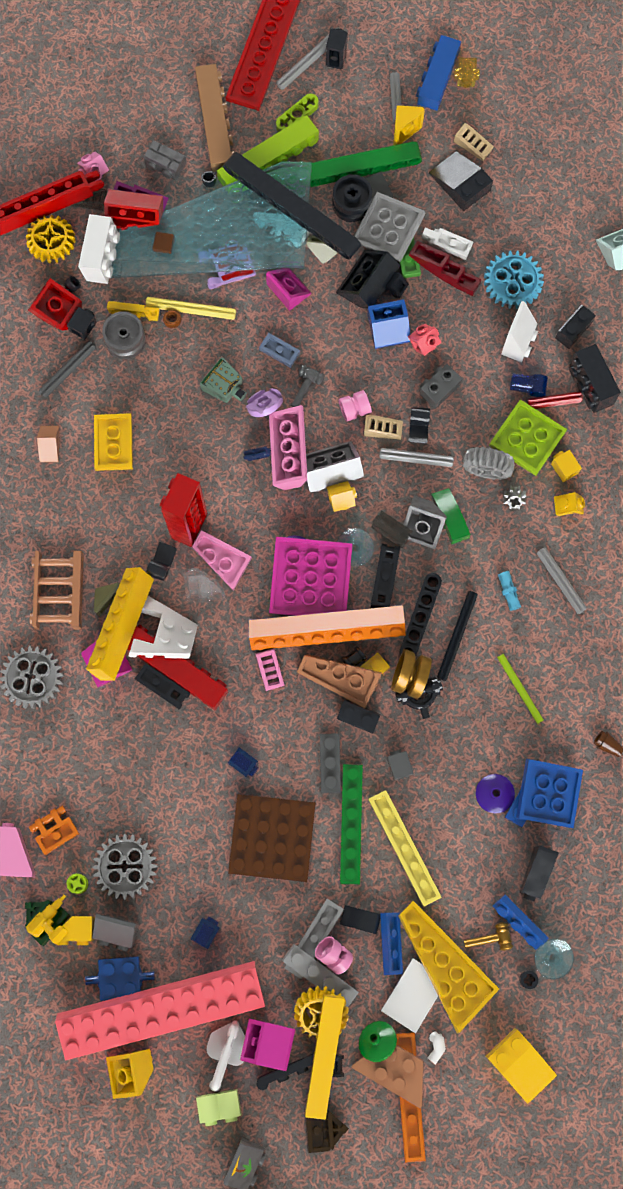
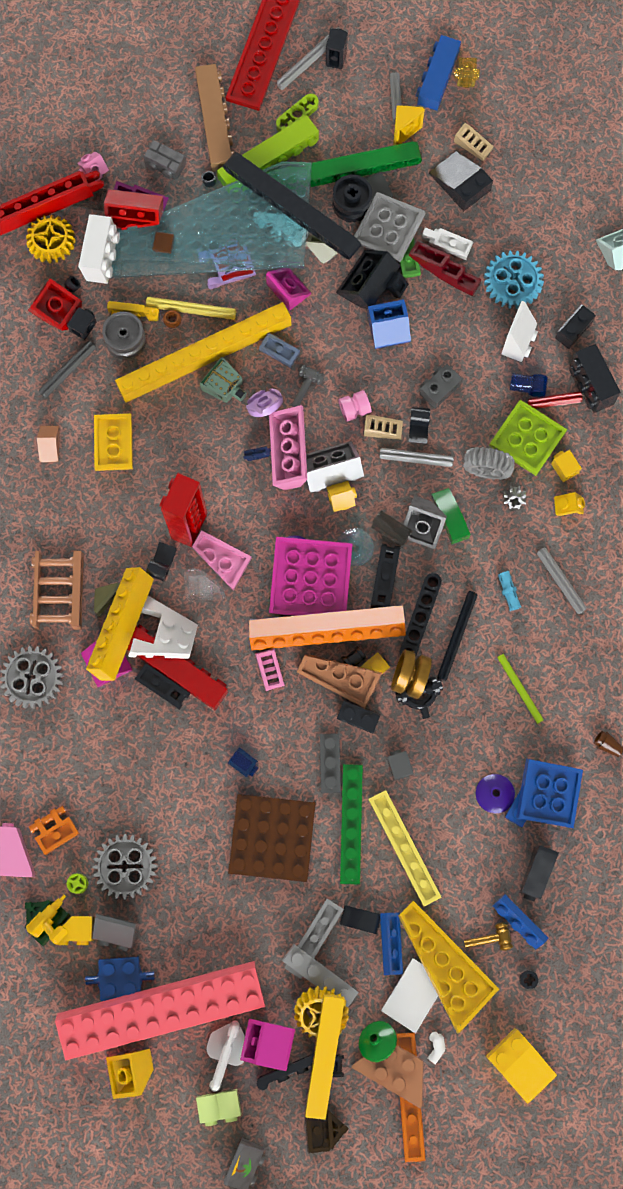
(203, 352): none -> yellow brick
(206, 932): clear blue brick -> none
(333, 955): bright pink wheel -> none
(425, 339): coral brick -> none
(562, 960): clear light blue dish -> none

